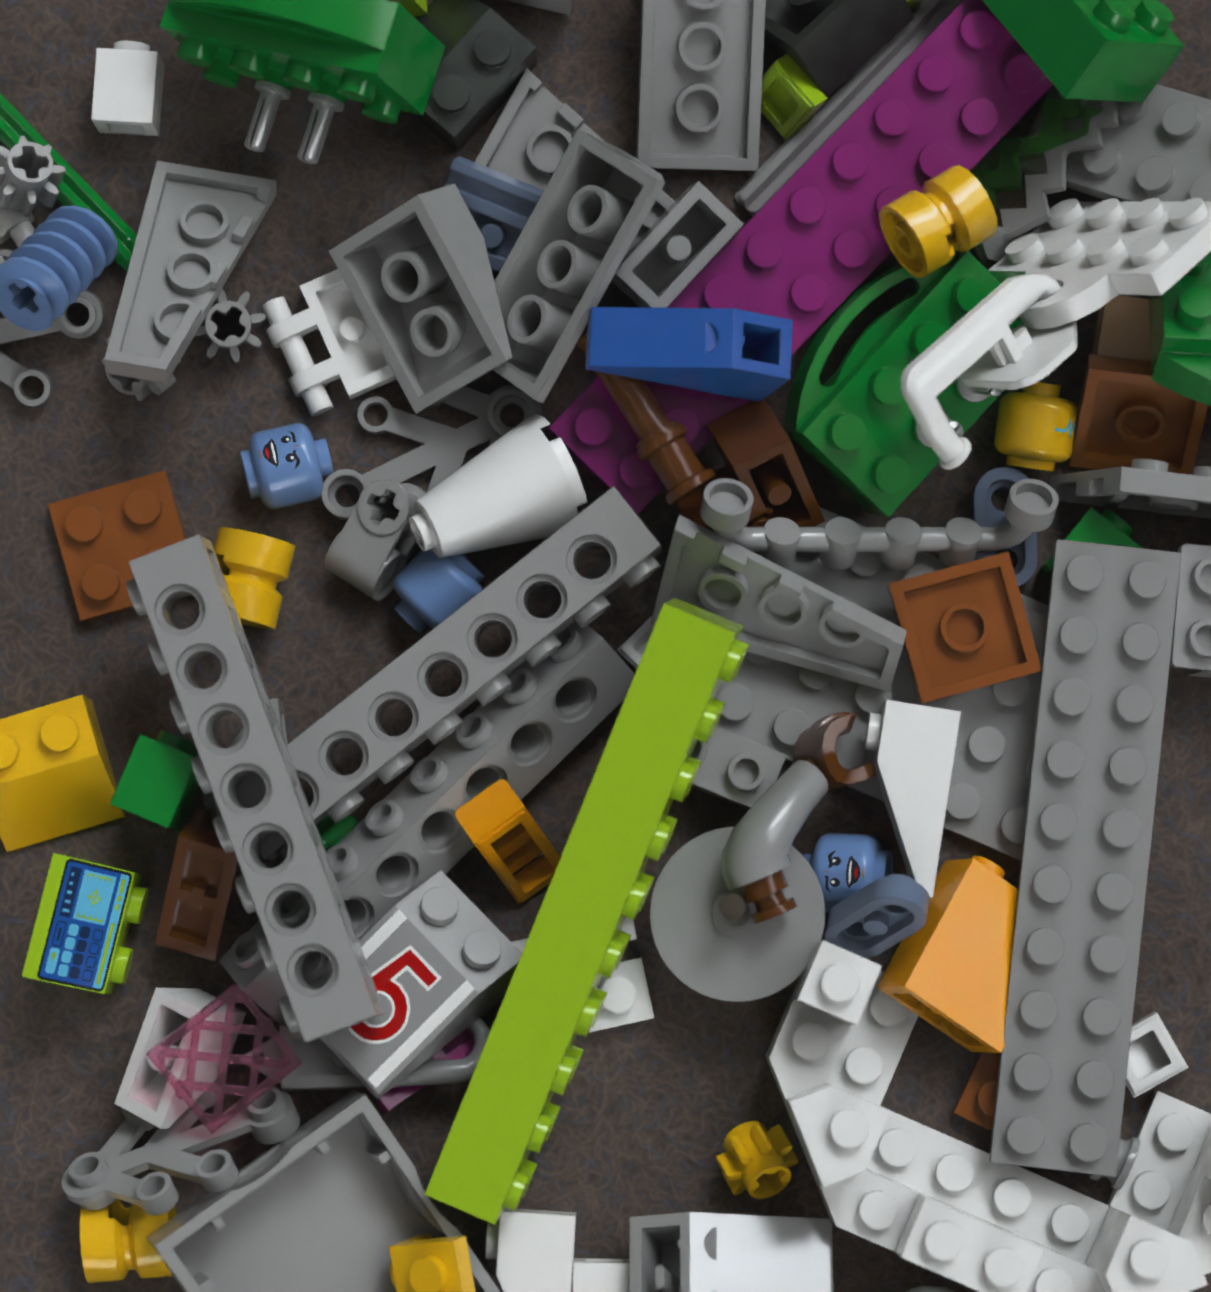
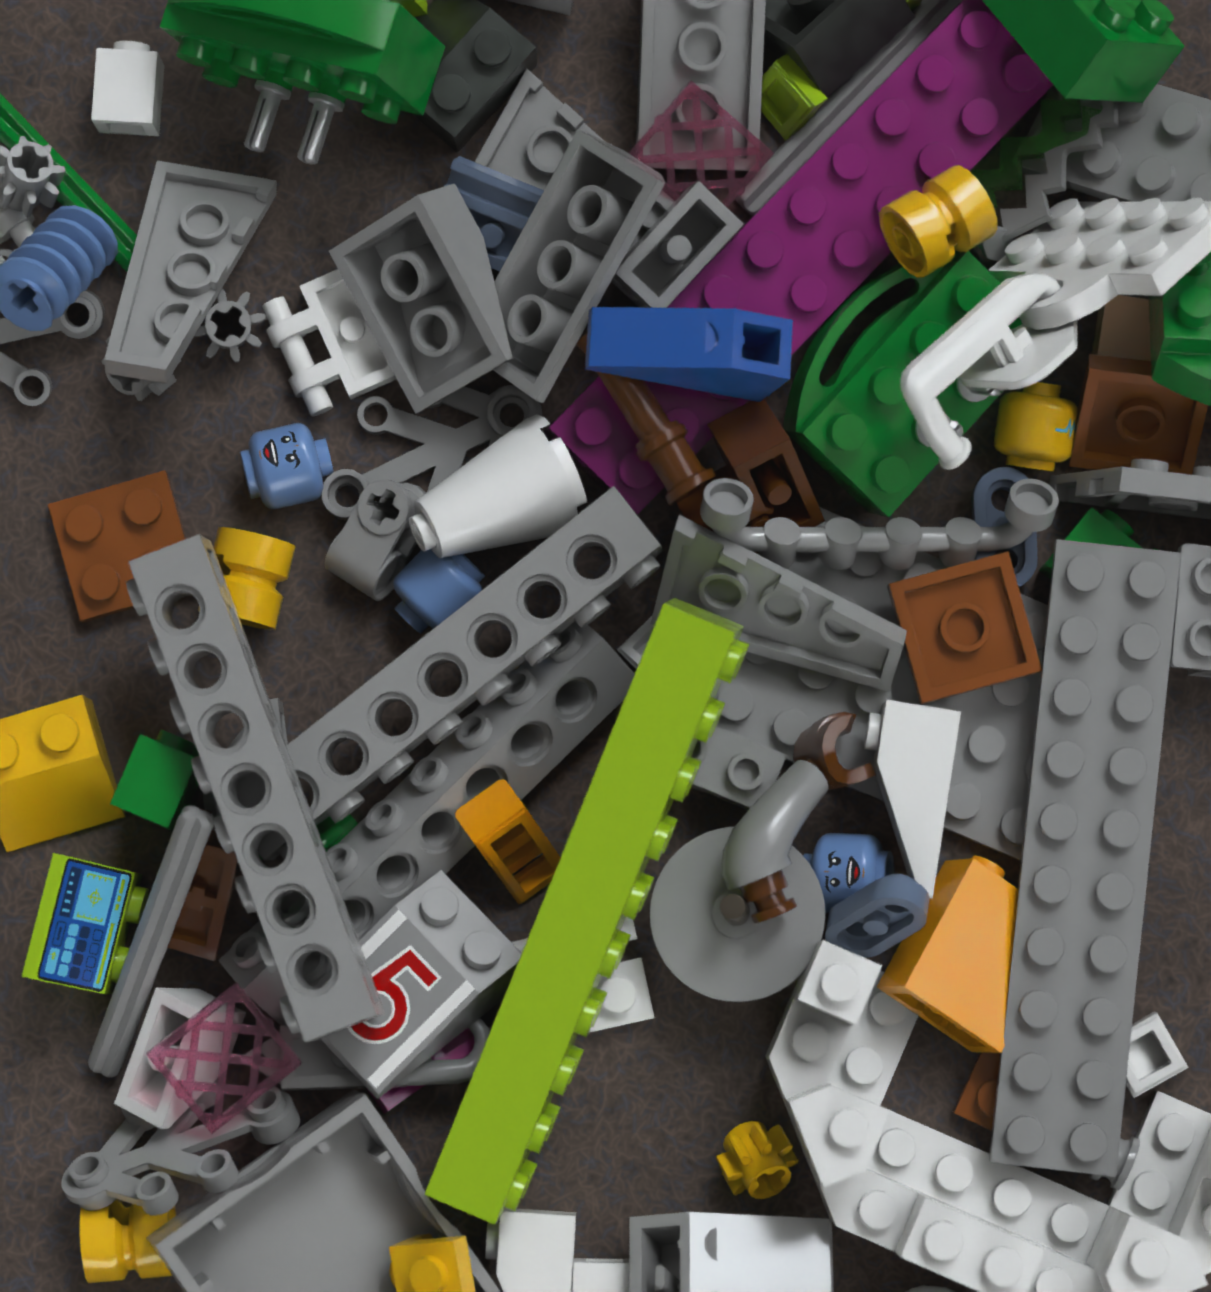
(151, 940): none -> light grey axle
(663, 123): none -> clear pink window

